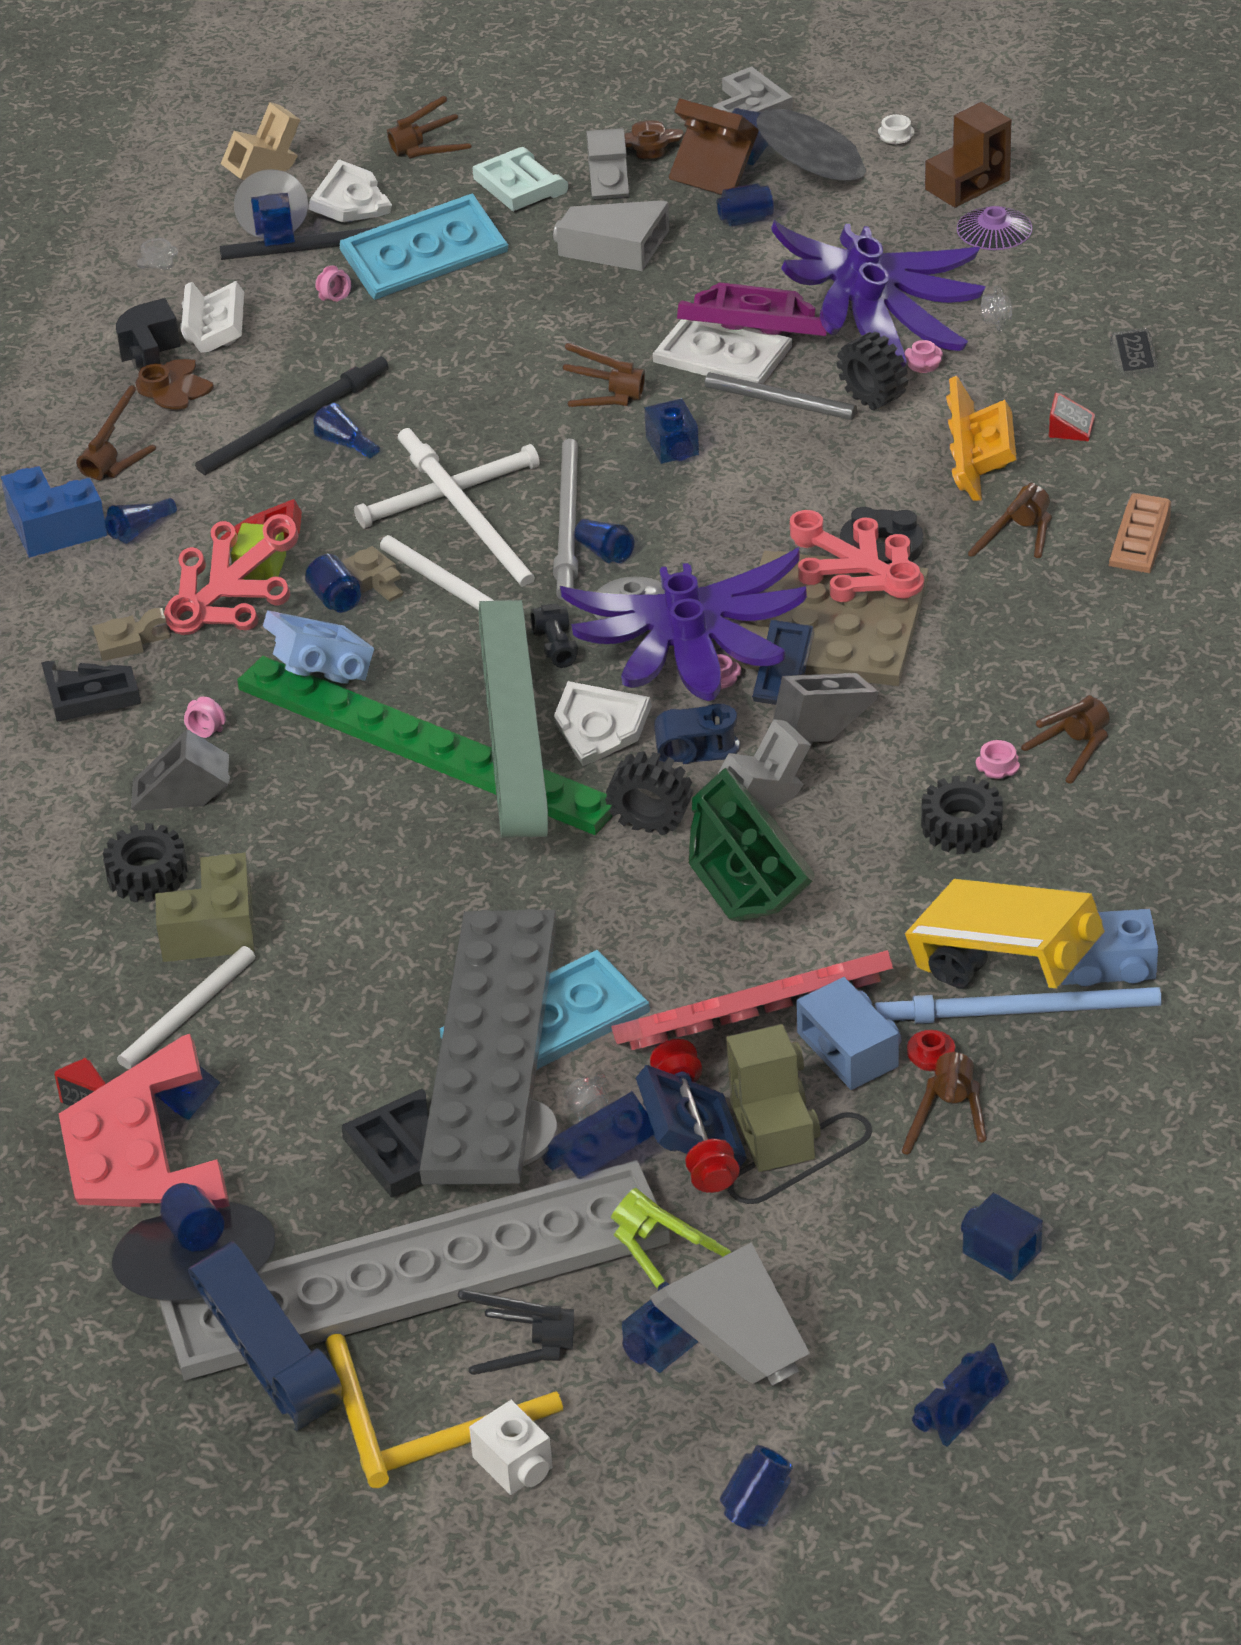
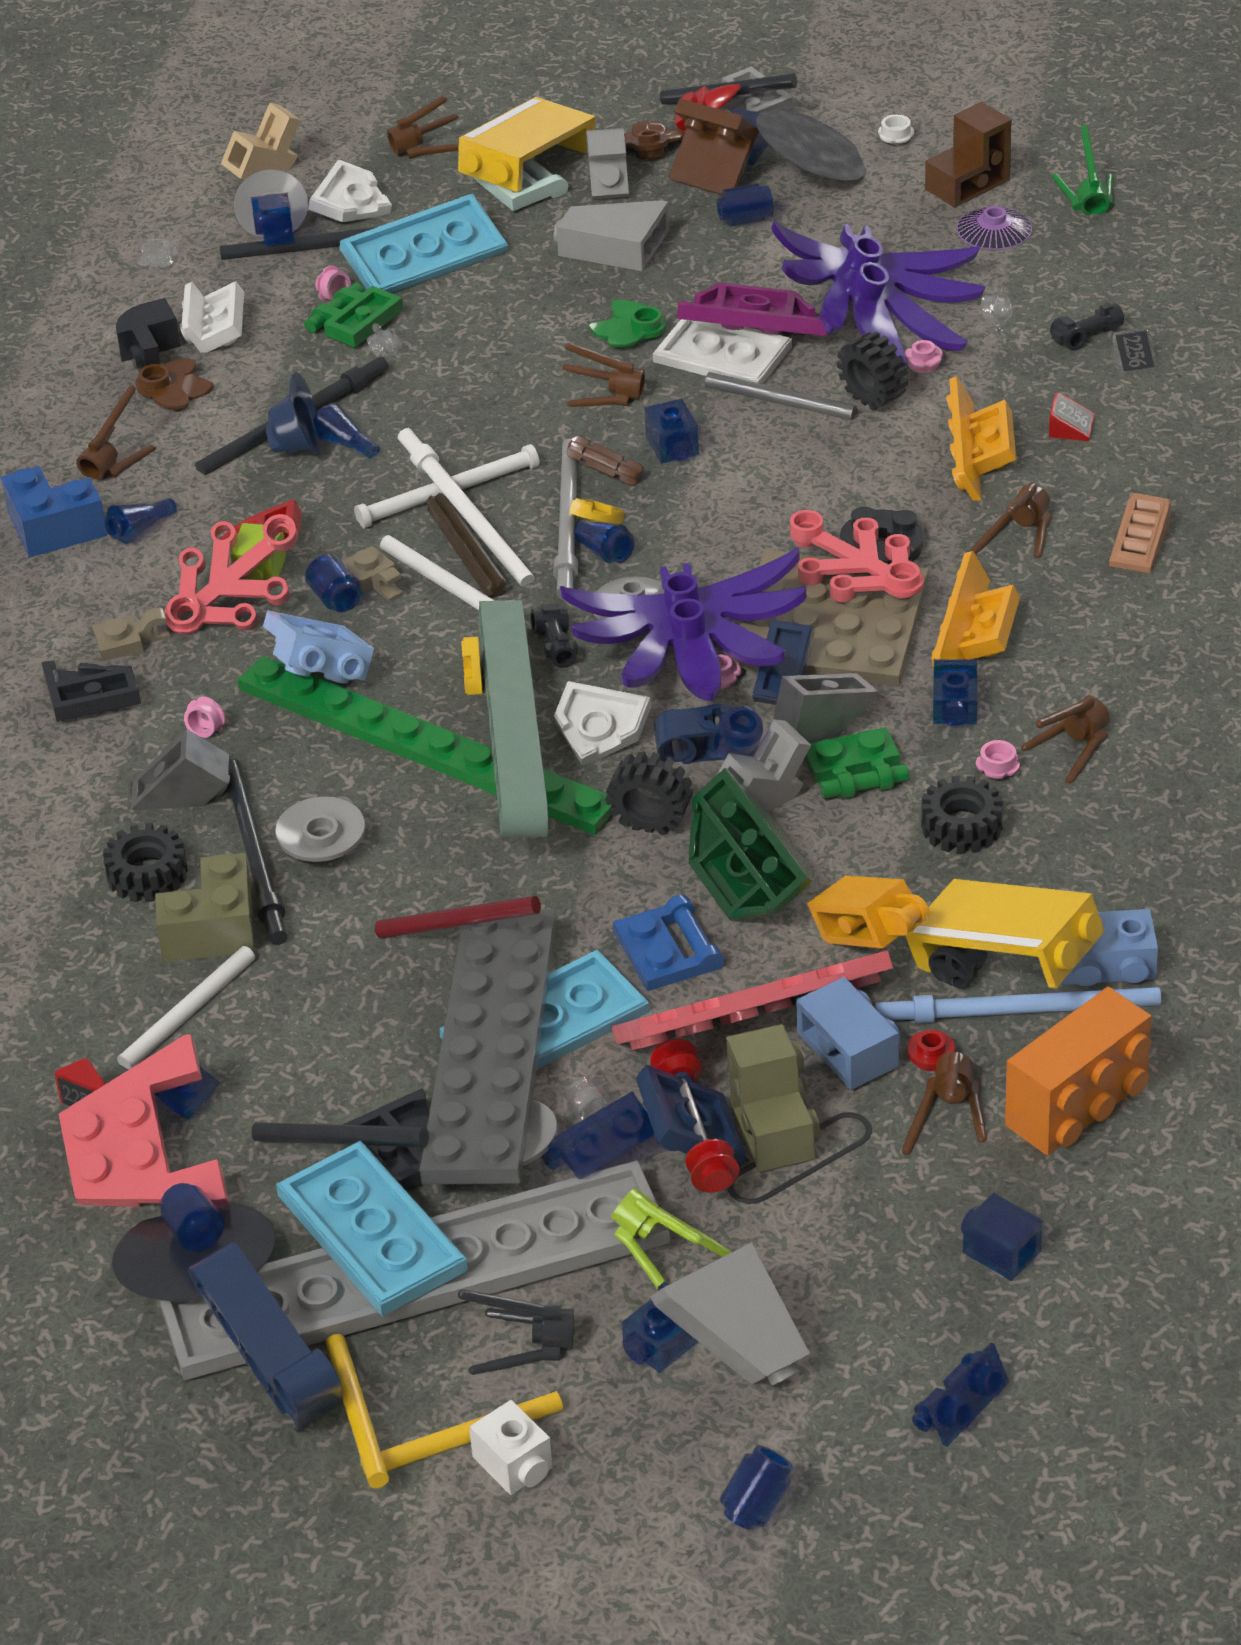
(269, 903): none -> black bar
(291, 420): none -> dark blue piece
(320, 829): none -> light grey dish
(340, 1134): none -> black bar
(353, 313): none -> green plate
(372, 1228): none -> medium azure tile
(385, 343): none -> clear plate
(458, 917): none -> dark red bar
(466, 545): none -> dark brown axle
(472, 665): none -> yellow tile
(502, 145): none -> yellow panel
(596, 511): none -> yellow tile
(605, 460): none -> reddish brown axle
(630, 324): none -> green plate
(654, 949): none -> blue plate
(714, 98): none -> red plate
(738, 732): none -> clear blue brick
(748, 86): none -> black bar
(855, 763): none -> green plate
(867, 911): none -> light orange brick
(955, 692): none -> clear blue brick
(976, 618): none -> light orange bracket
(1074, 334): none -> black bar
(1078, 1071): none -> orange brick
(1092, 194): none -> green plant

